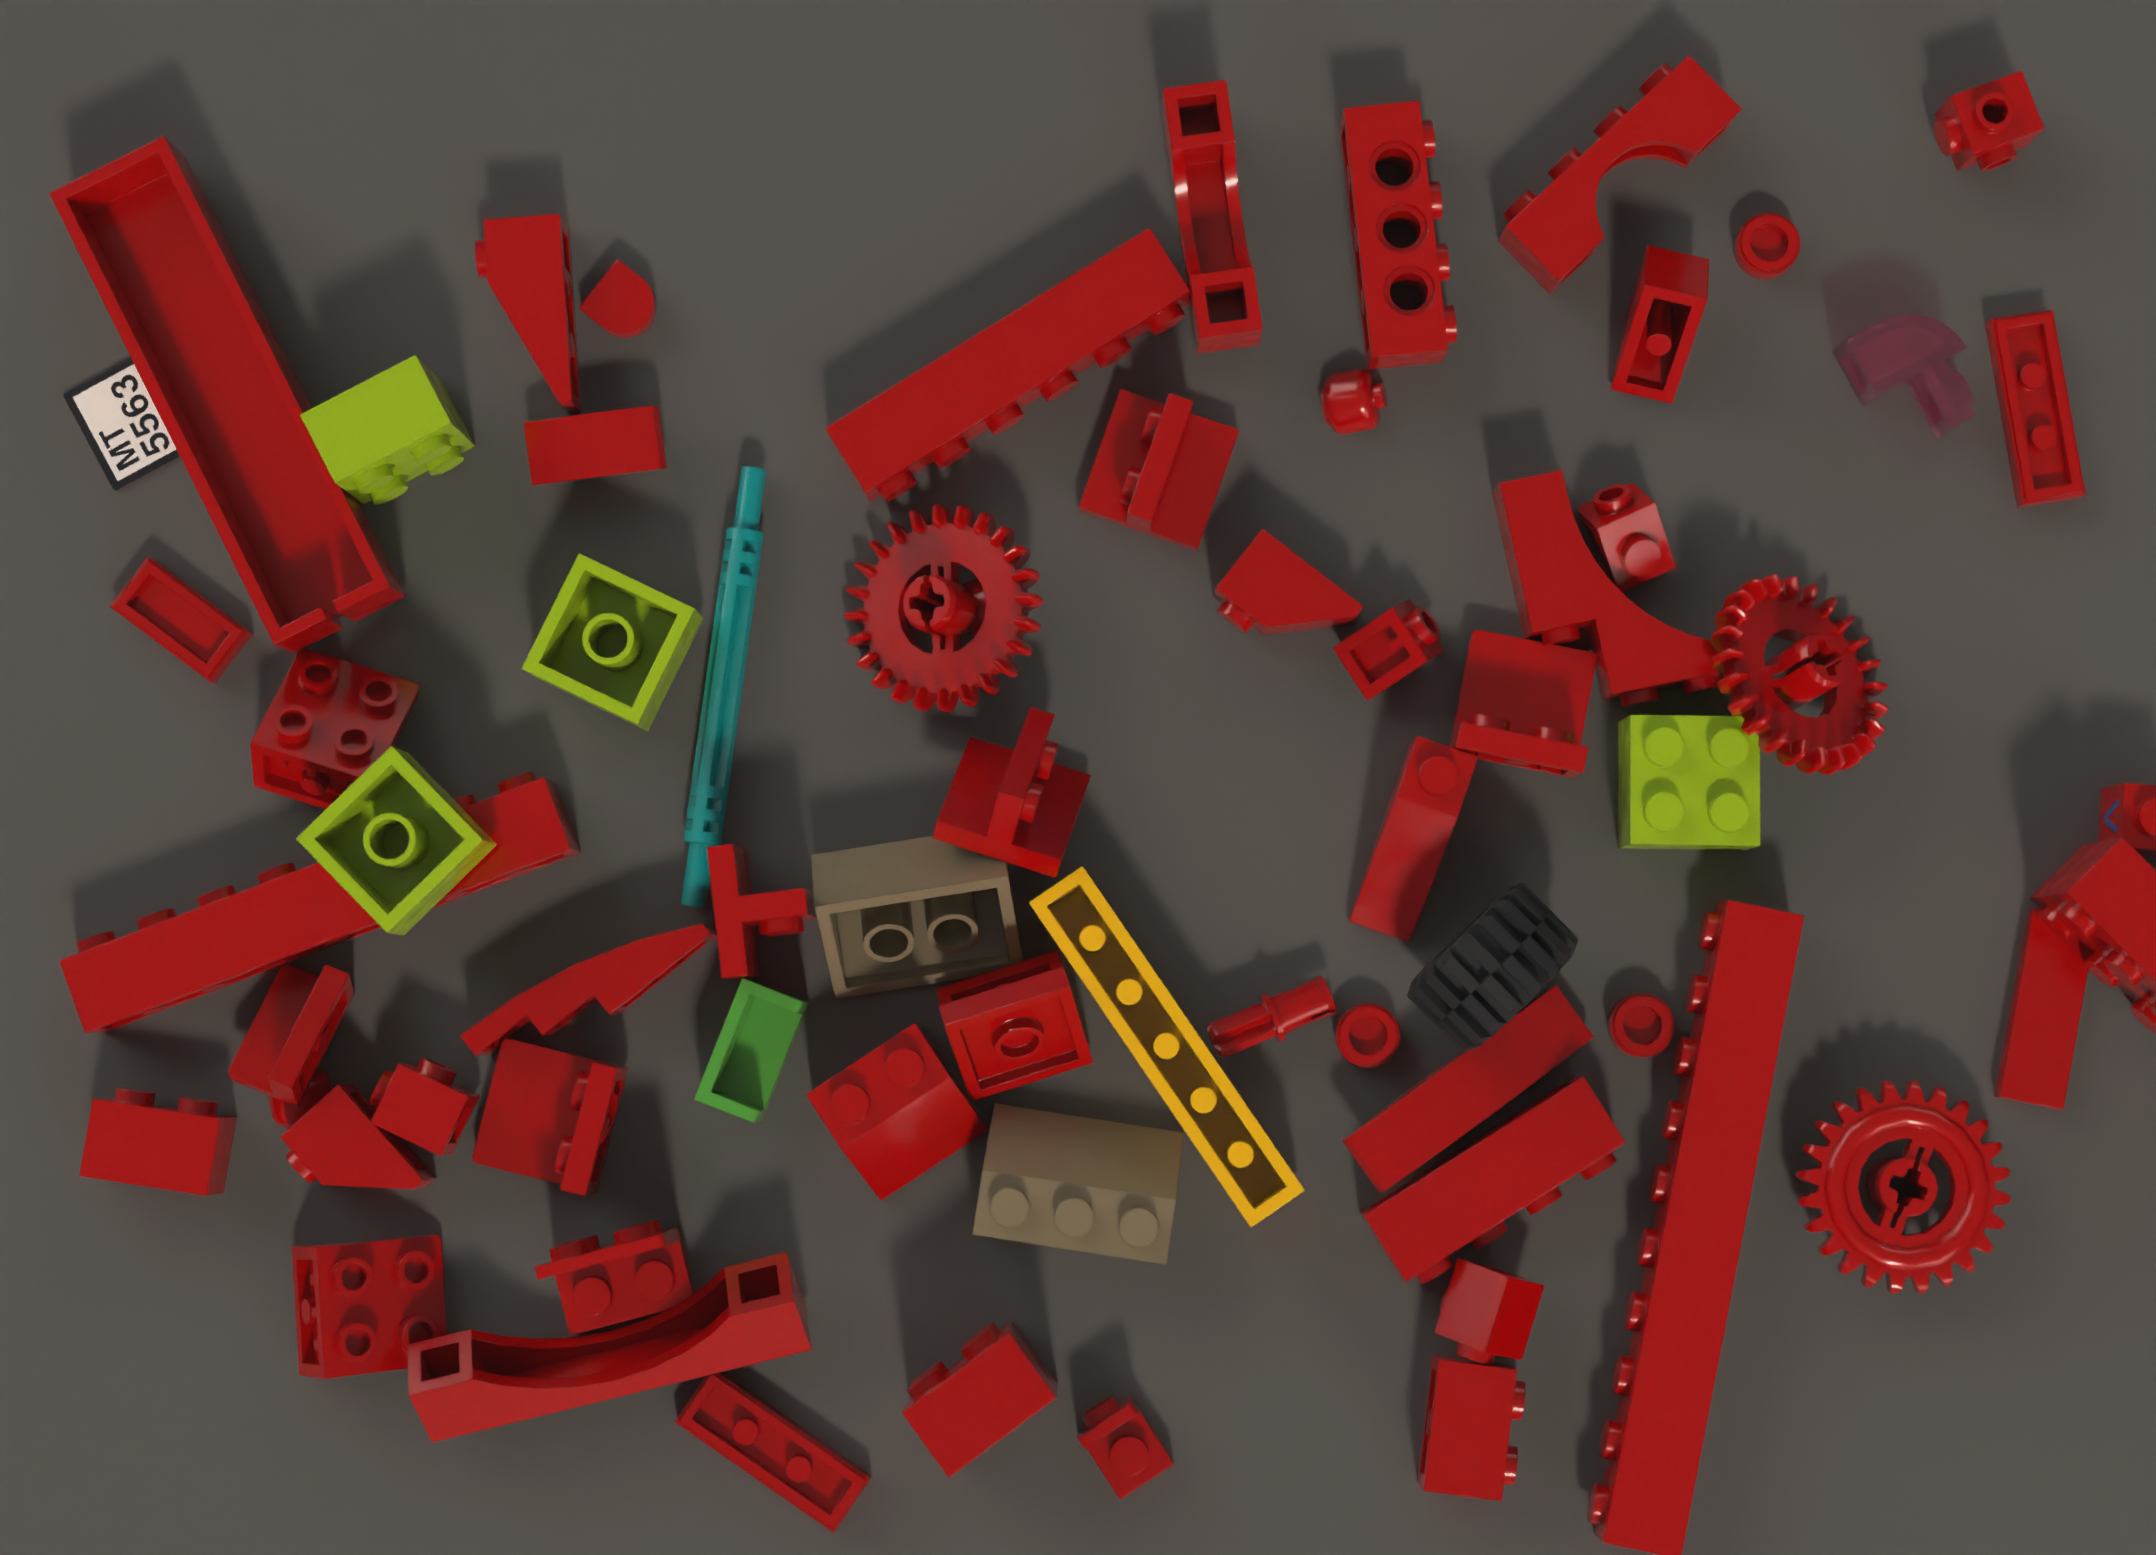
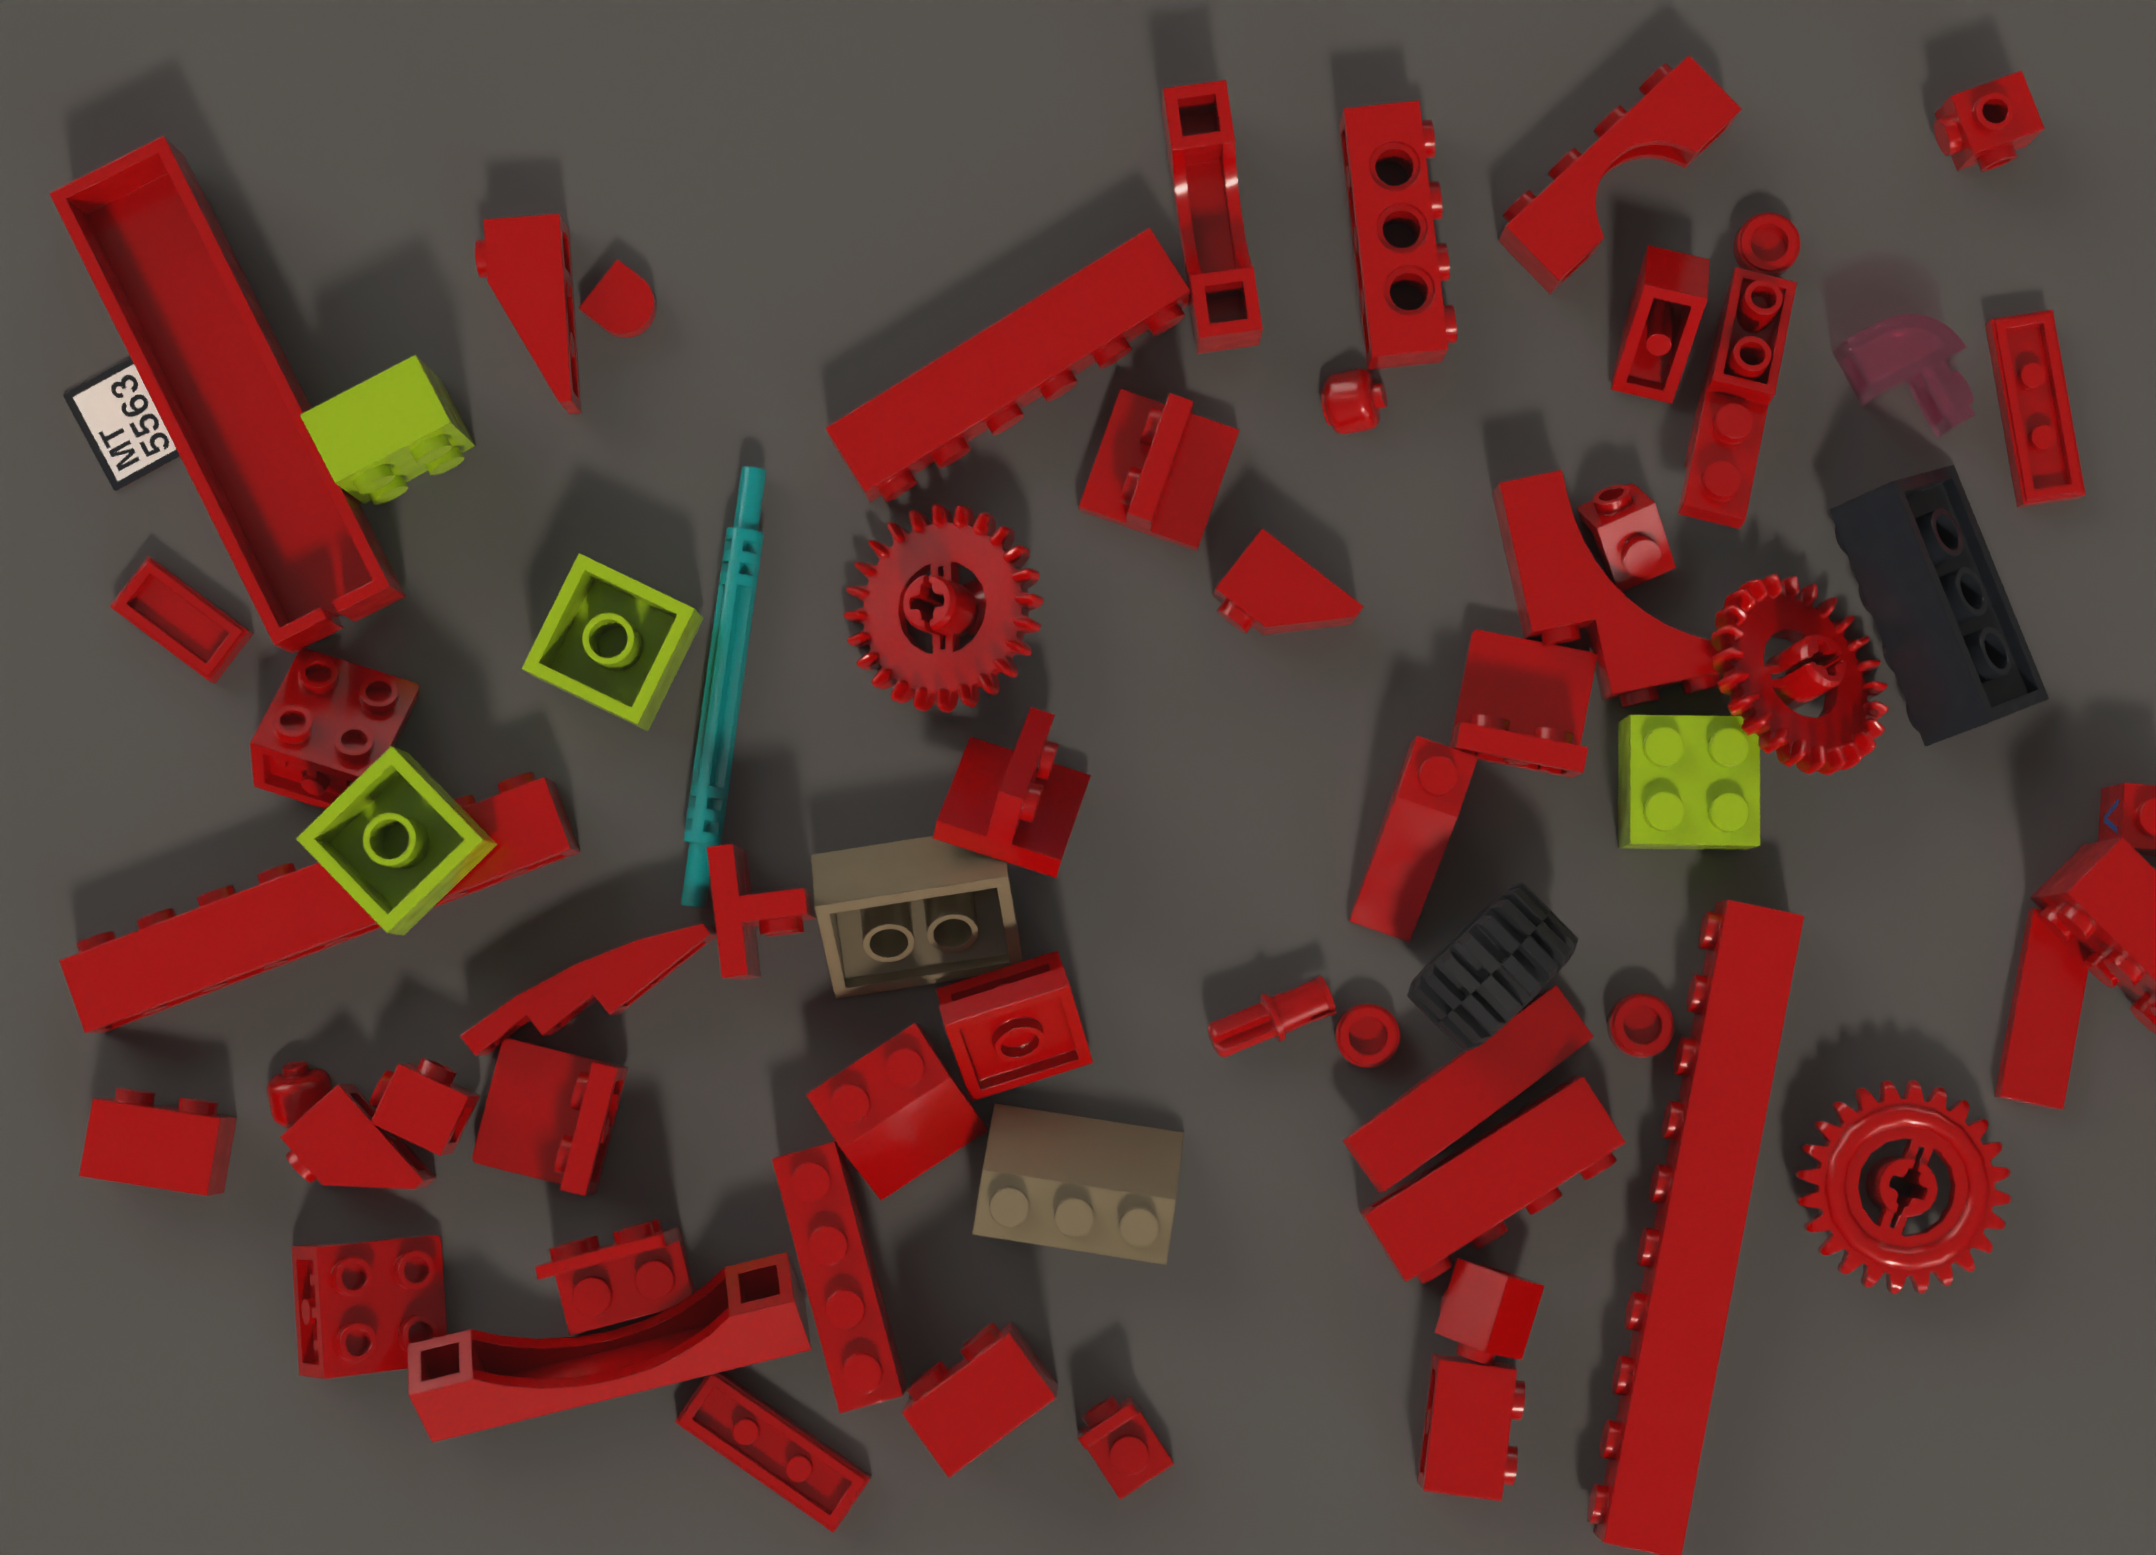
(292, 1032): red panel -> none
(595, 445): red slope -> none
(751, 1050): bright green panel -> none
(840, 1276): none -> red brick
(1166, 1046): yellow brick -> none
(1390, 648): red bracket -> none
(1736, 398): none -> red slope
(1938, 604): none -> black slope

